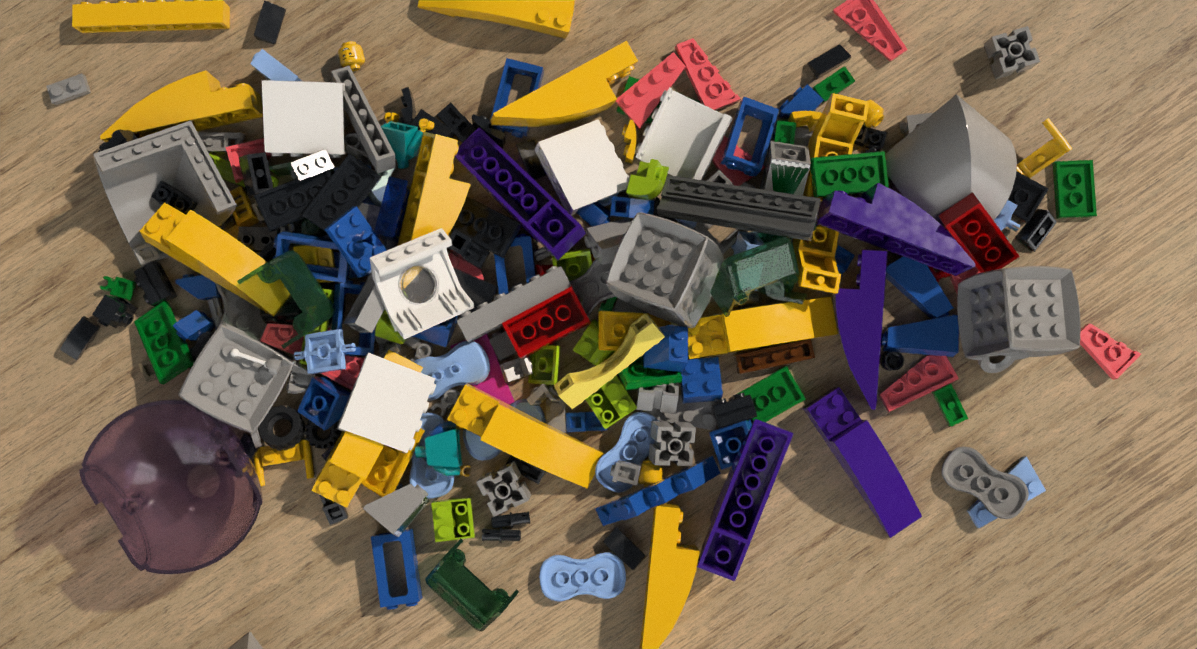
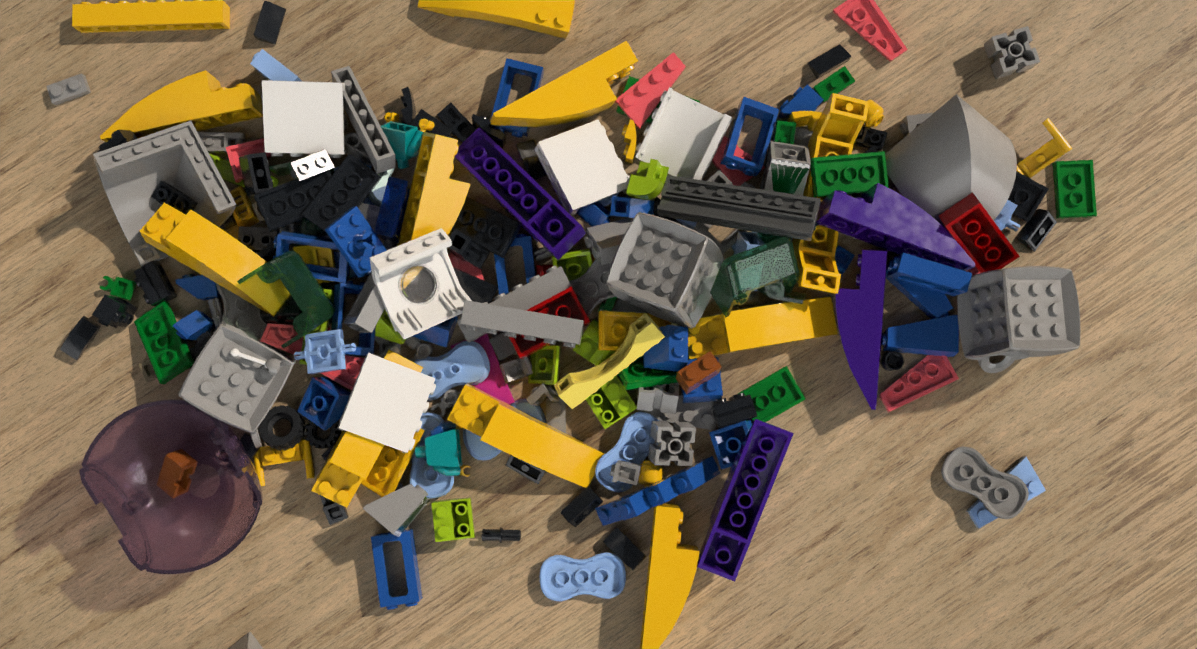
(176, 472): none -> dark orange brick
(299, 379): light grey brick -> none
(351, 55): yellow head -> none
(466, 592): clear green windscreen -> none
(500, 499): light grey brick -> none
(511, 519): black axle -> none
(522, 322): none -> light grey brick
(581, 507): none -> black slope
(583, 422): blue slope -> none
(698, 372): none -> dark orange brick
(704, 77): coral wing -> none
(774, 356): reddish brown piece -> none
(864, 460): dark purple slope -> none
(929, 274): none -> blue piece
(950, 405): green plate -> none
(1107, 352): coral wing -> none

